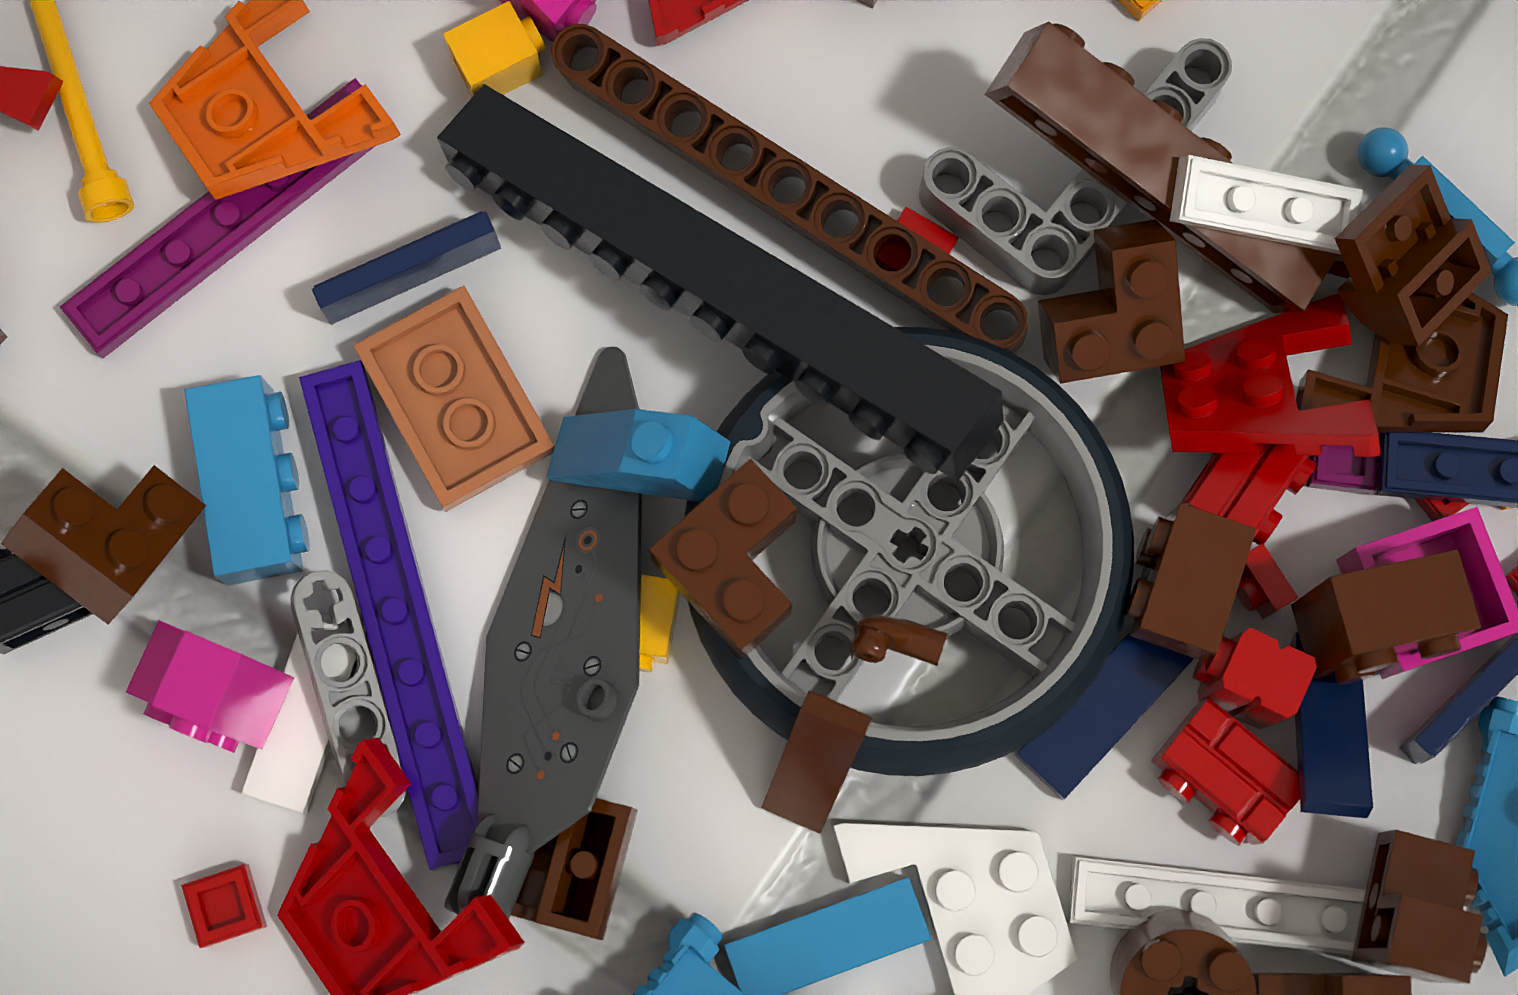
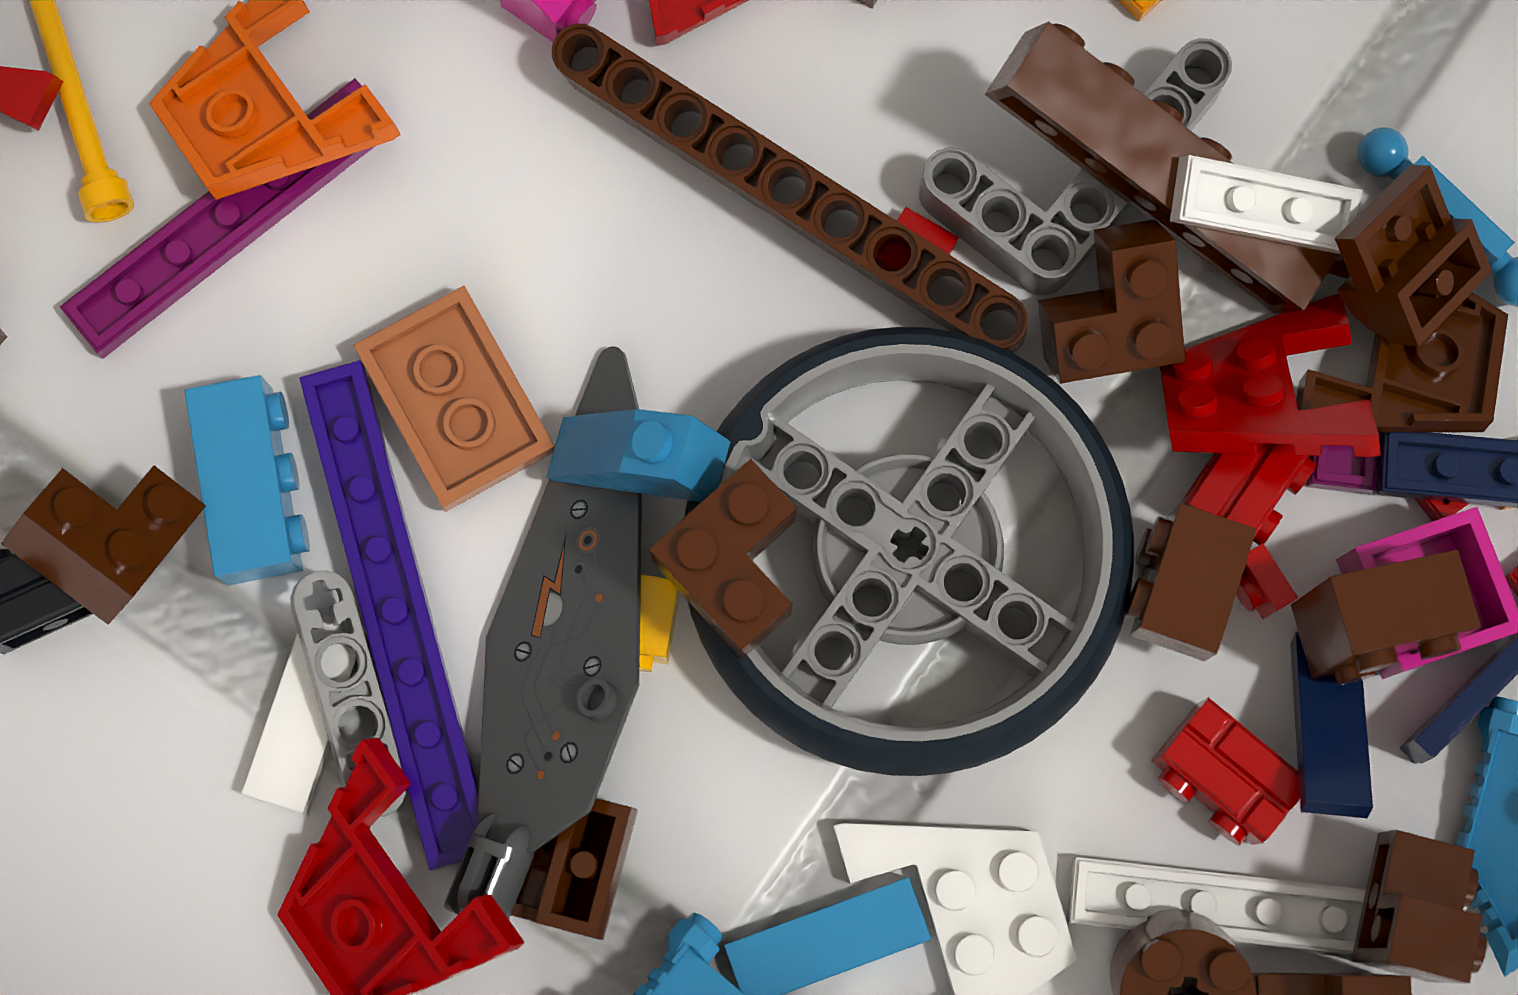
(208, 689): dark pink brick -> none
(224, 906): red tile -> none
(406, 267): dark blue tile -> none
(496, 50): yellow brick -> none
(724, 284): black brick -> none
(816, 761): reddish brown tile -> none
(903, 636): reddish brown arm -> none
(1114, 702): dark blue tile -> none
(1256, 678): red brick -> none

